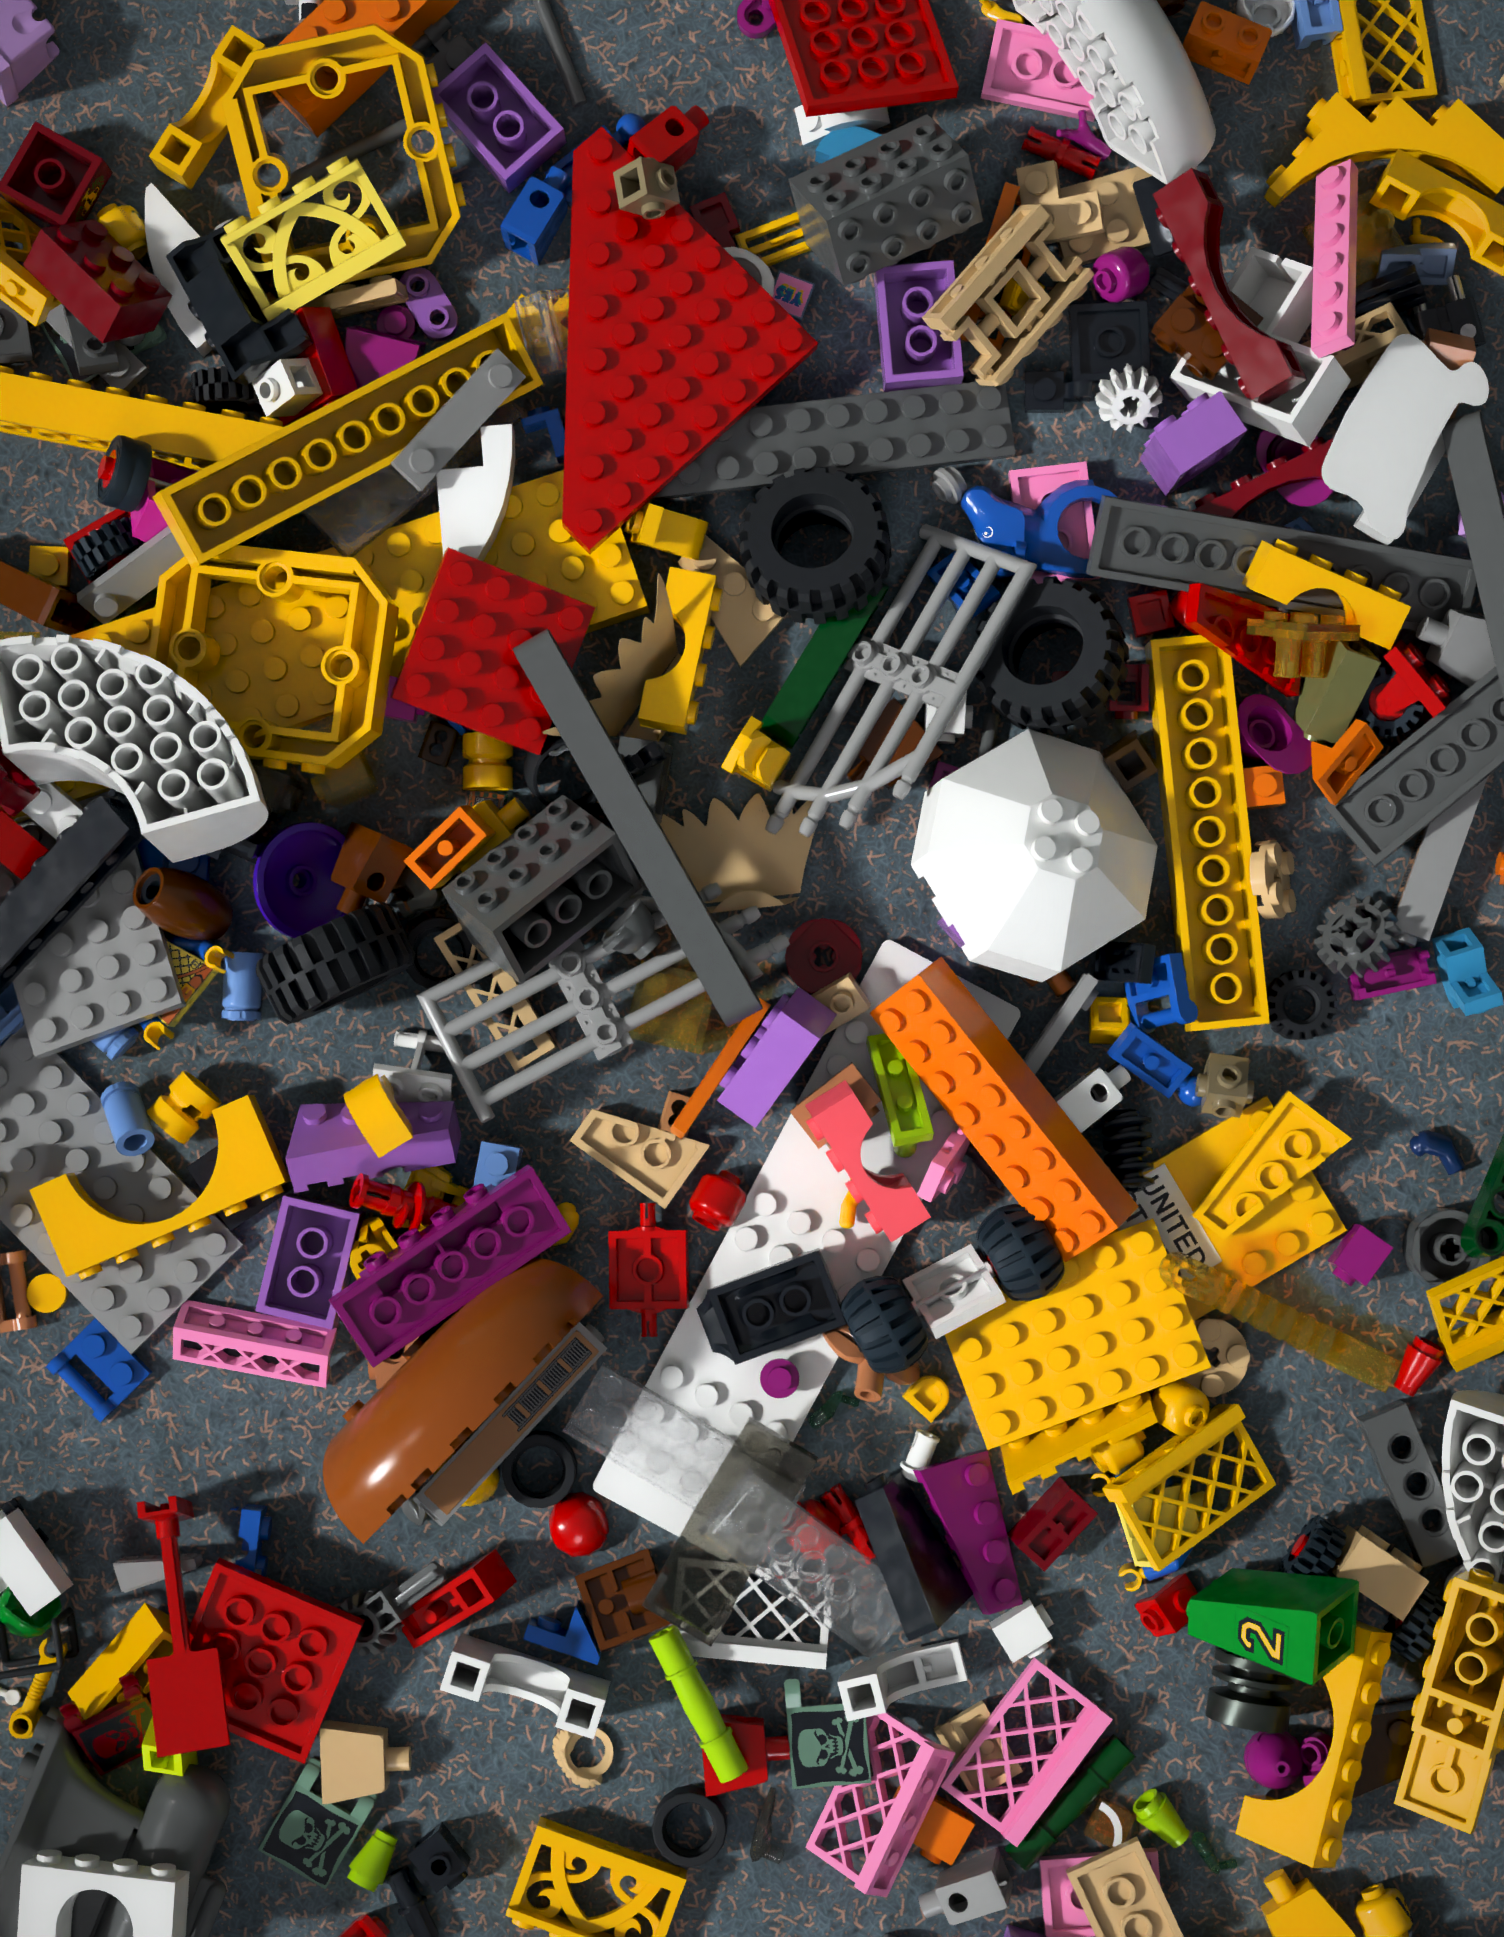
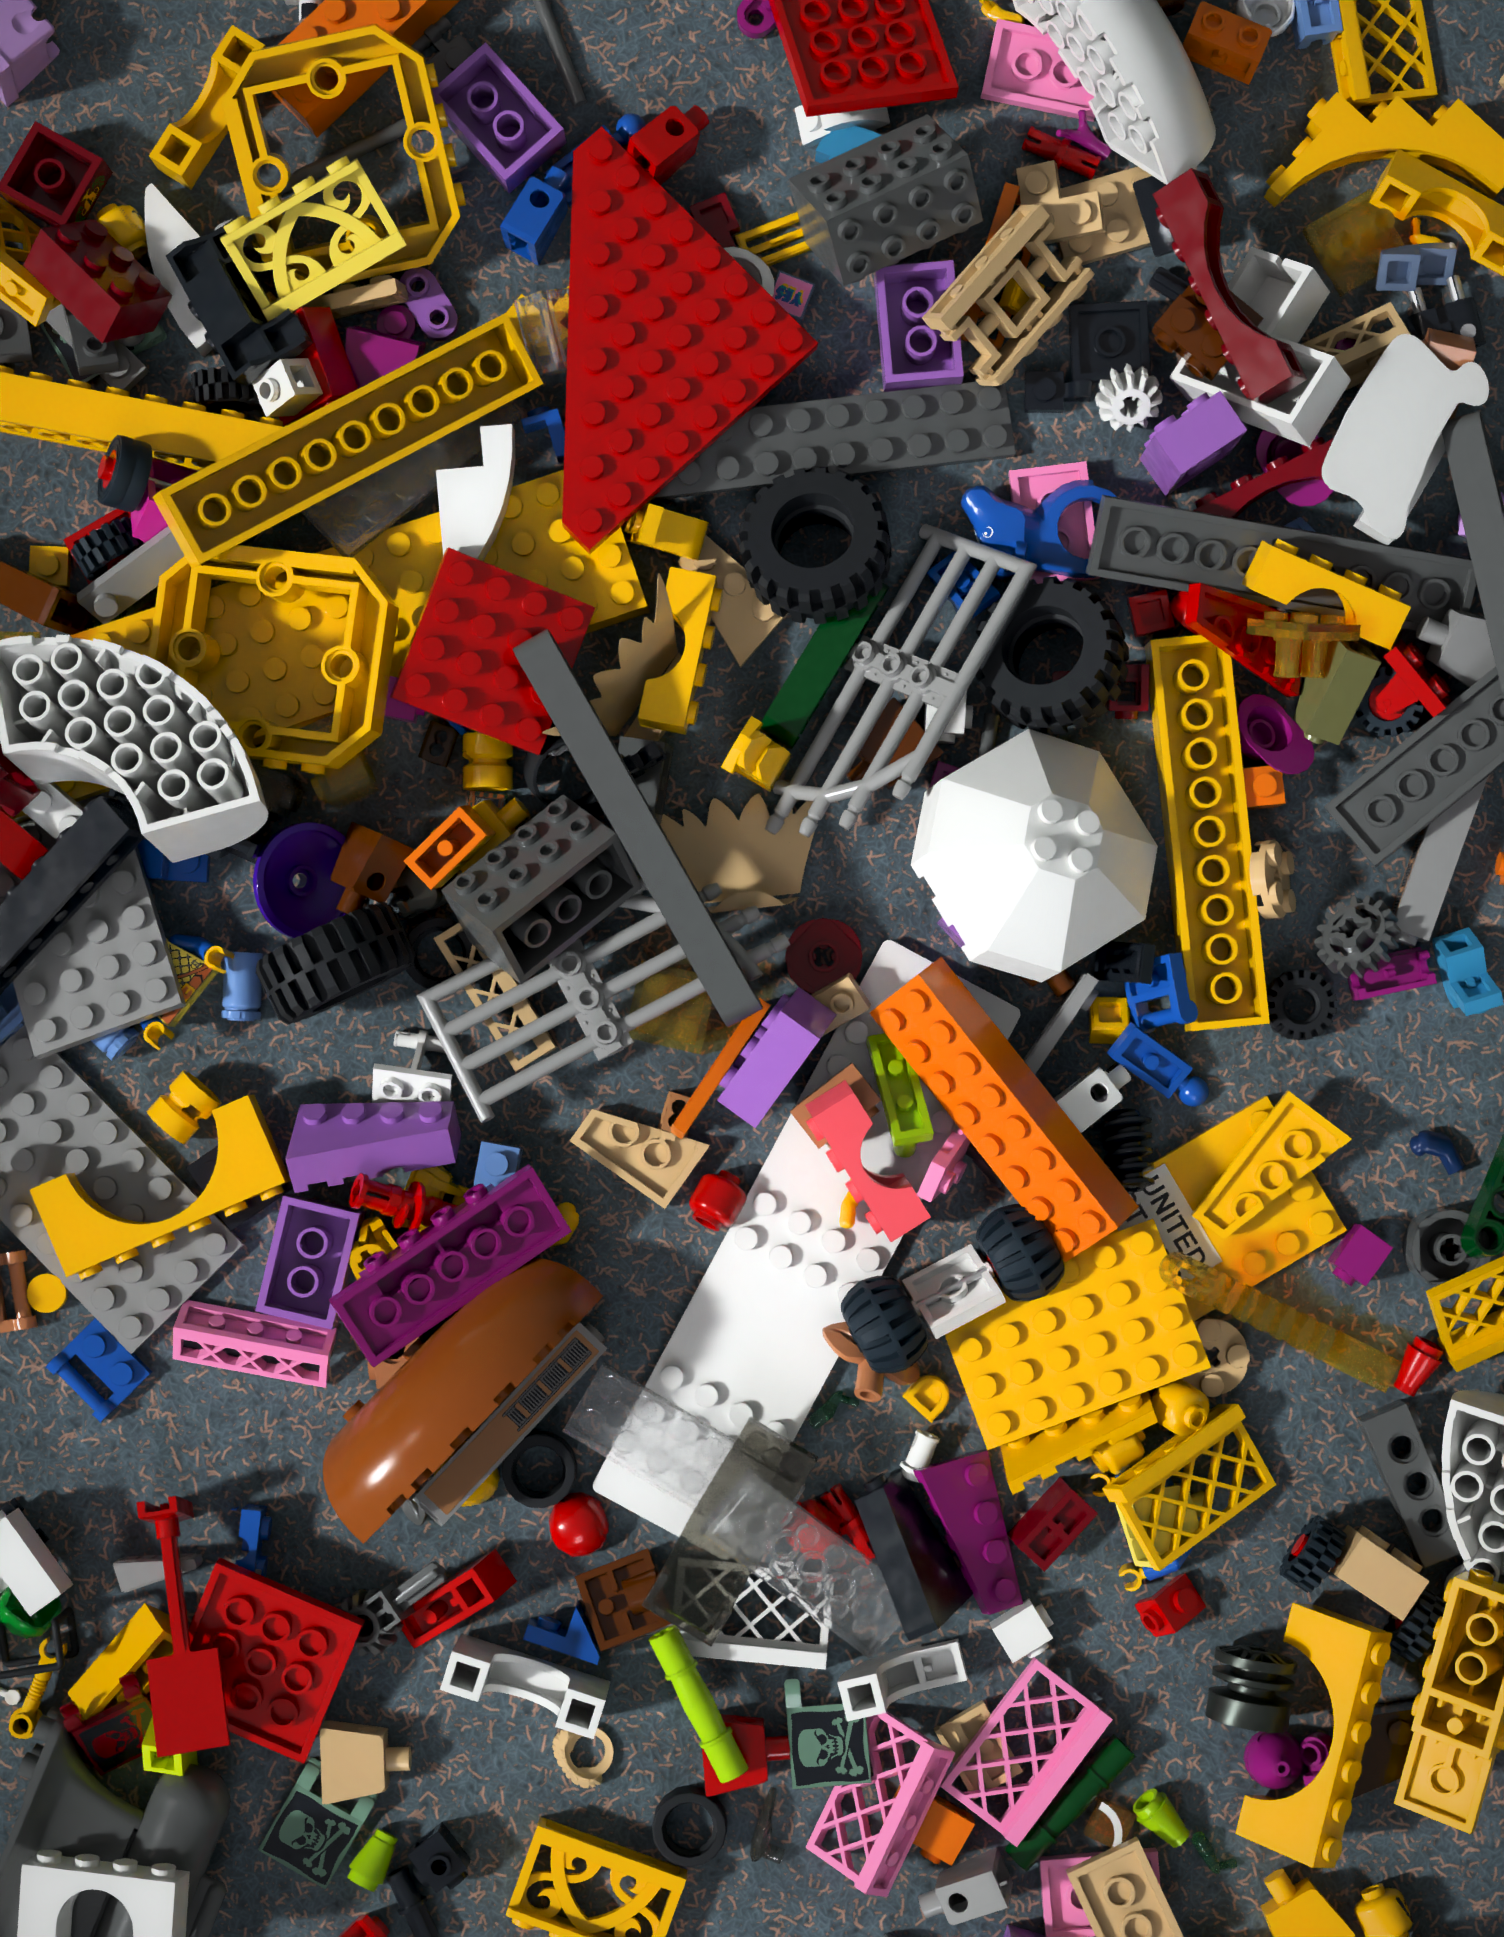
(127, 1119): medium blue piece -> none
(182, 903): reddish brown piece -> none
(378, 1114): yellow brick -> none
(458, 420): light grey plate -> none
(632, 932): dark grey piece -> none
(646, 187): dark tan brick -> none
(648, 1269): red plate -> none
(771, 1308): black slope -> none
(779, 1378): magenta plate -> none
(949, 484): light grey plate -> none
(1120, 274): magenta head -> none
(1130, 760): dark brown brick -> none
(1224, 1085): dark tan brick -> none
(1279, 1619): green slope -> none
(1334, 259): bright pink plate -> none
(1340, 766): orange slope -> none
(1401, 298): black tile -> none

